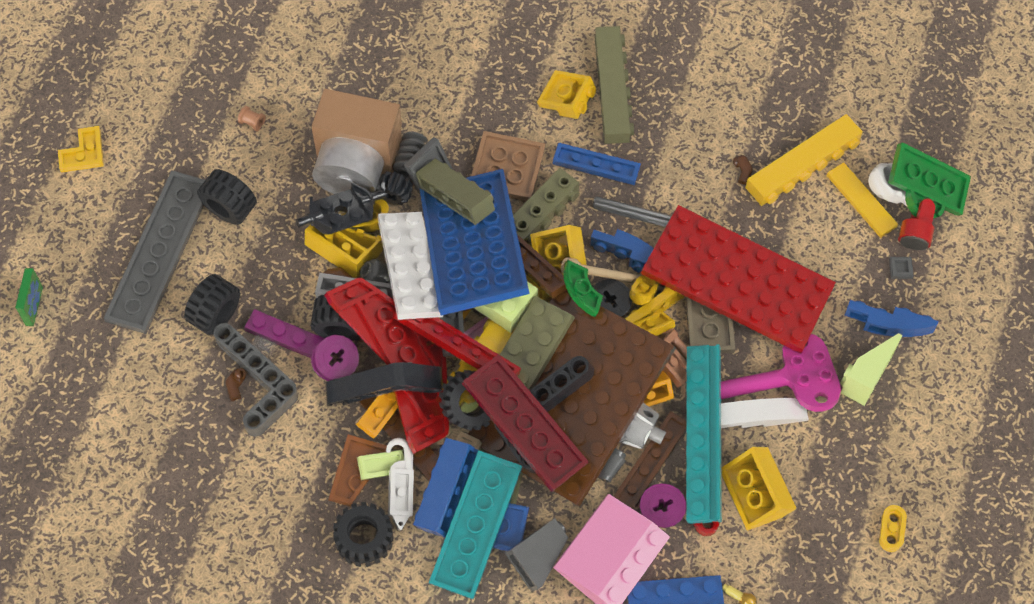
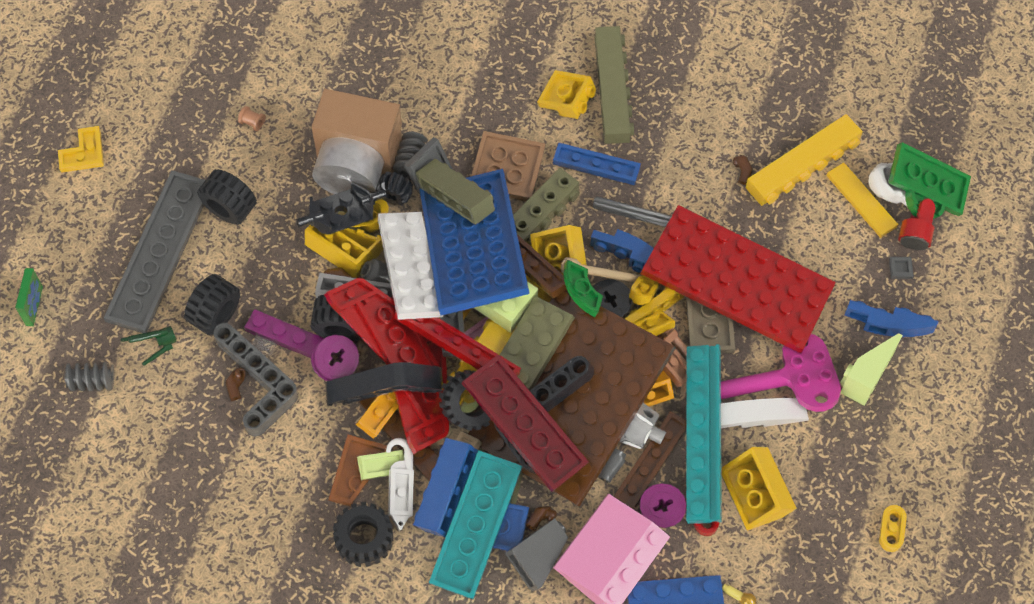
(89, 377): none -> dark grey piece
(163, 337): none -> dark green plant
(540, 514): none -> reddish brown arm

